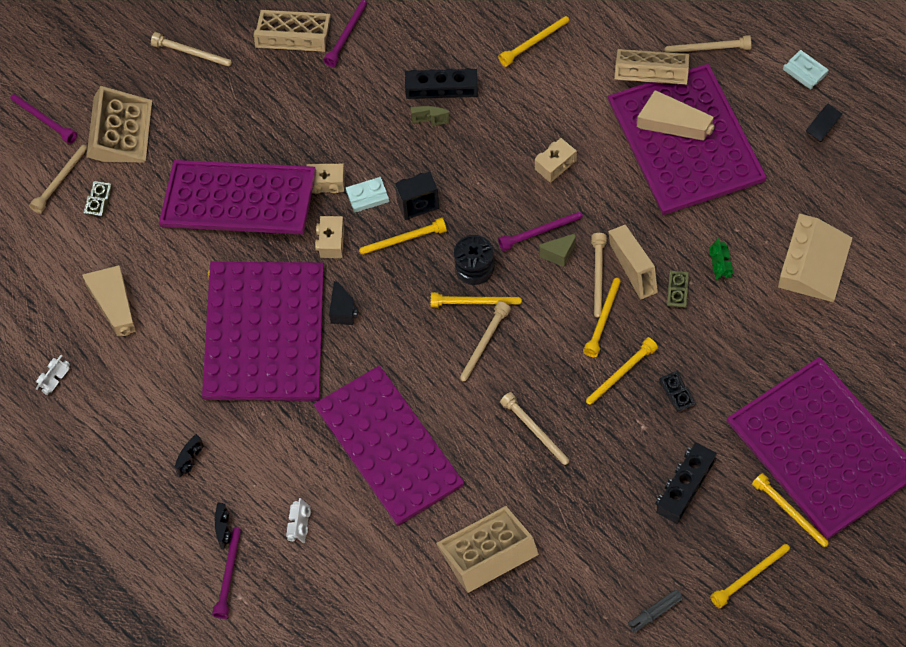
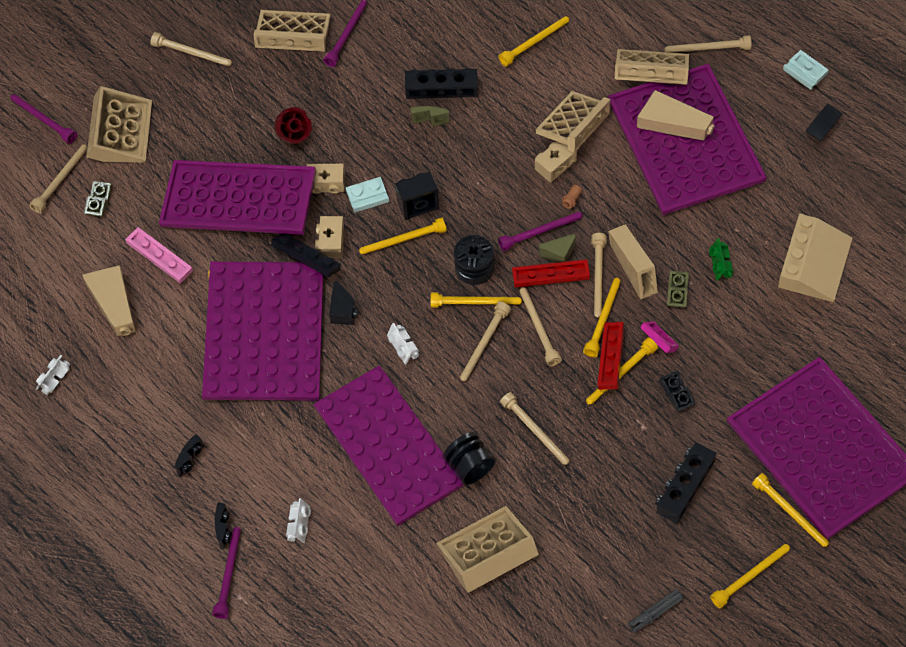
(159, 255): none -> bright pink plate
(292, 125): none -> dark red cylinder
(306, 254): none -> black plate
(398, 336): none -> white hinge
(469, 458): none -> black wheel
(550, 273): none -> red plate
(552, 356): none -> tan piece
(570, 199): none -> nougat pin
(586, 125): none -> tan fence
(611, 355): none -> red plate
(661, 338): none -> dark pink plate

